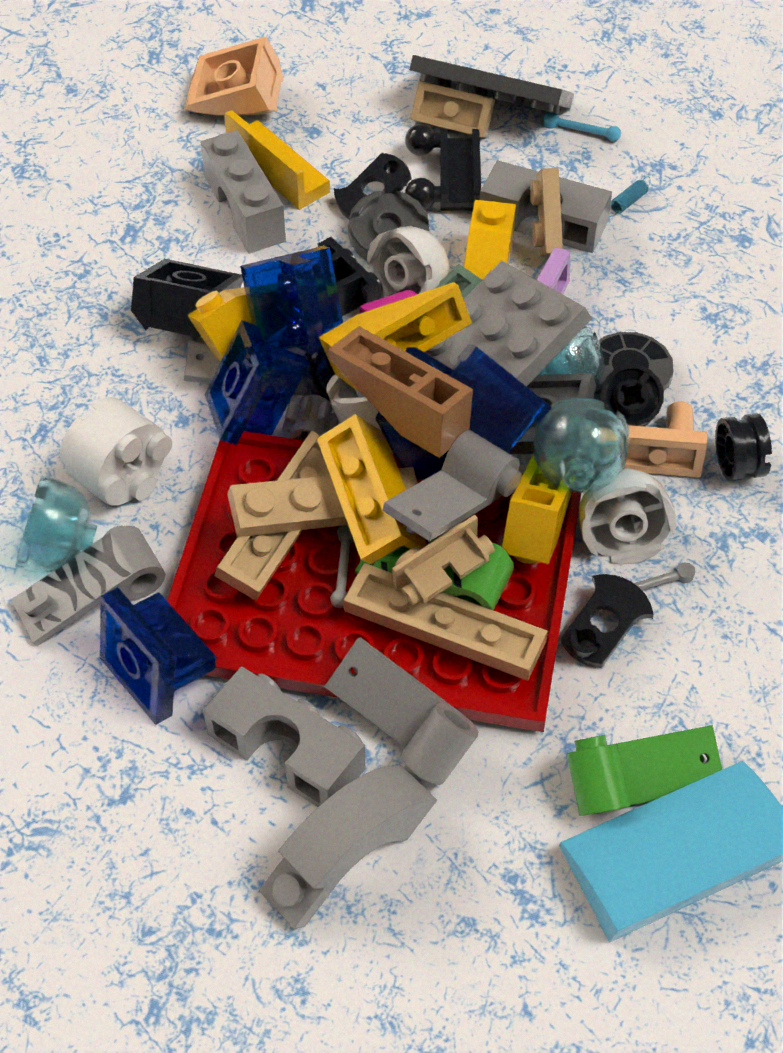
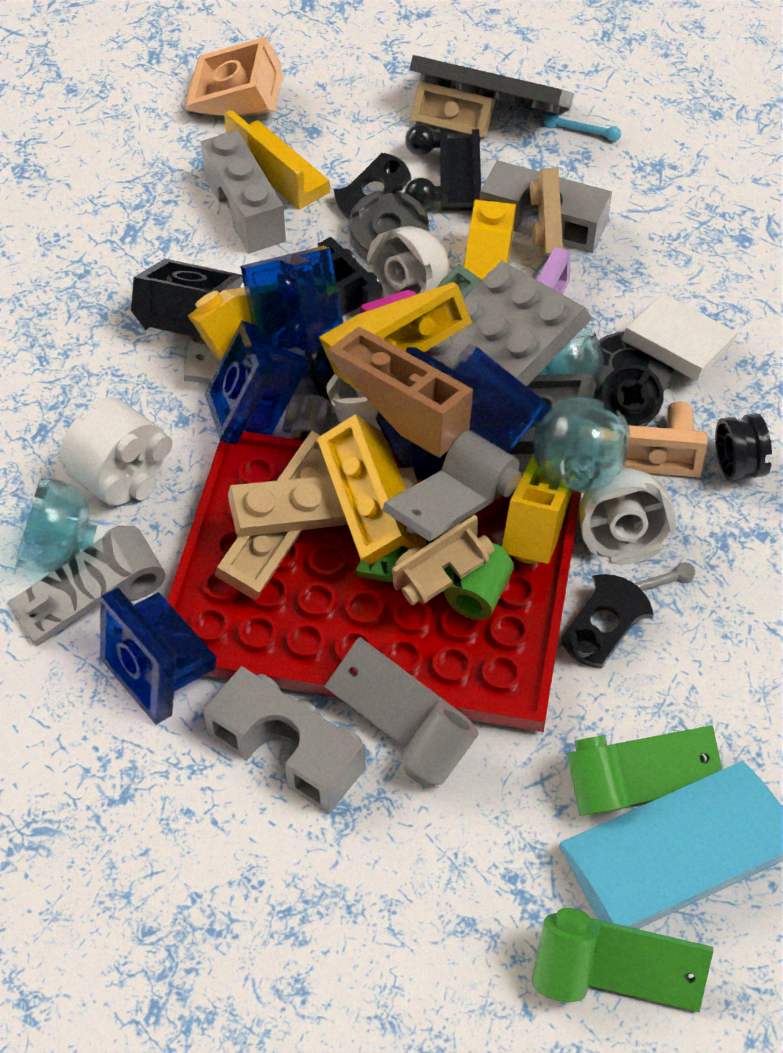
(344, 829): light grey arch -> none
(345, 537): light grey hinge -> none
(448, 623): tan plate -> none
(619, 959): none -> bright green door
(629, 196): medium azure piece -> none
(679, 336): none -> white tile

